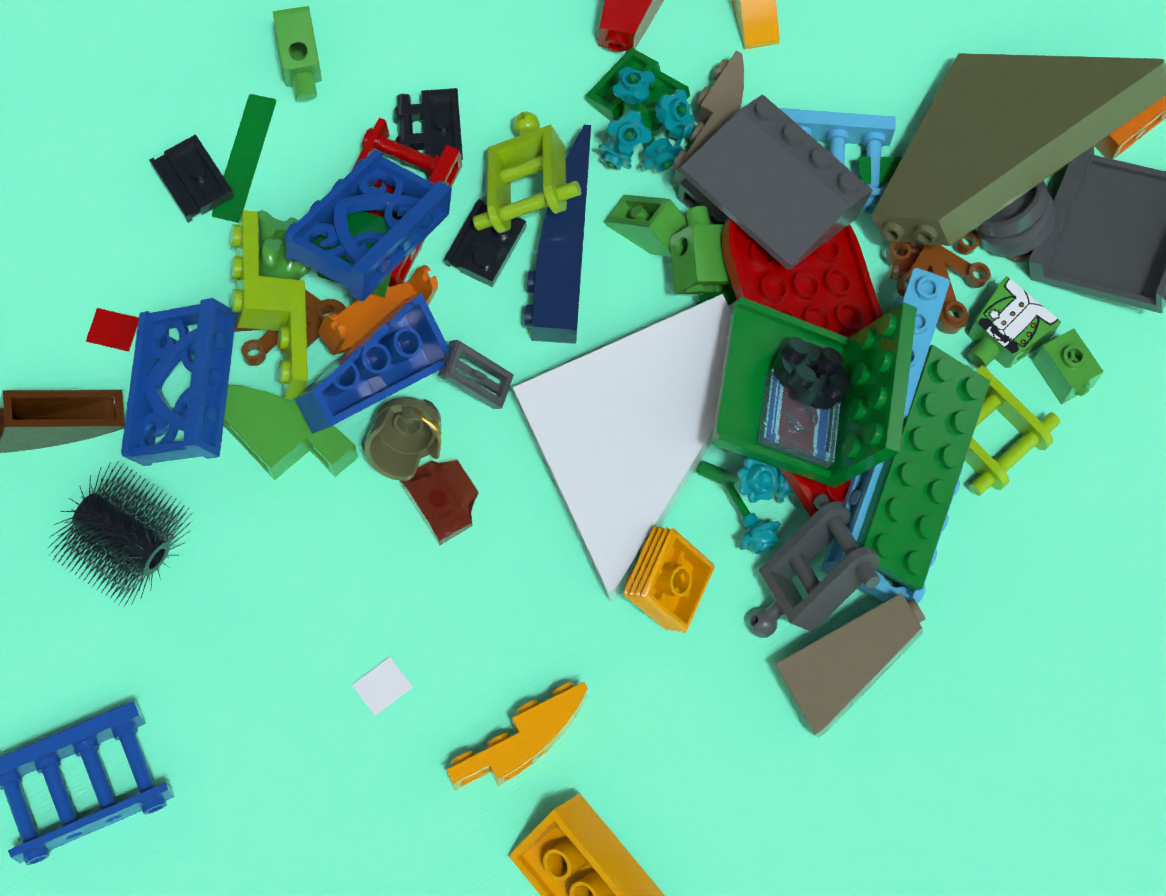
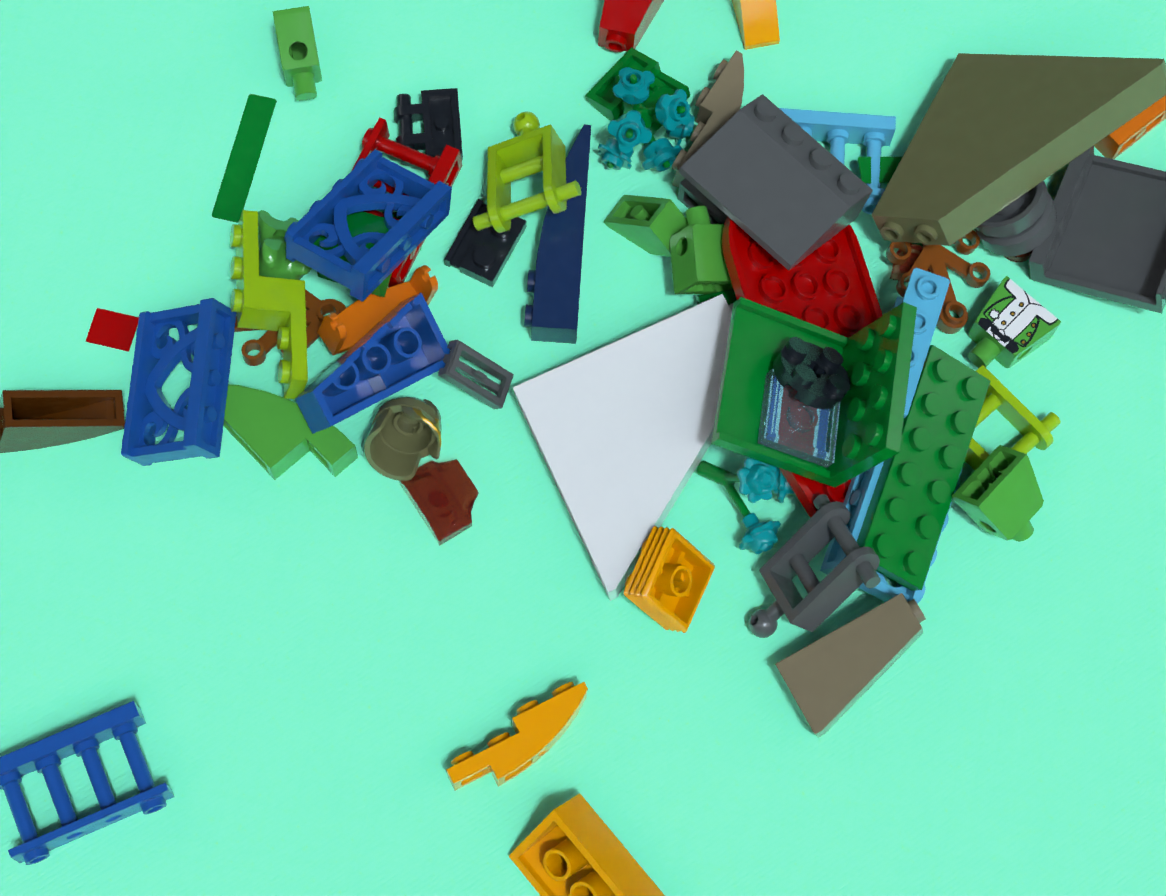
(120, 534): black piece -> none
(191, 178): black plate -> none
(382, 686): white sticker -> none
(1002, 495): none -> bright green torso
(1067, 366): bright green head -> none

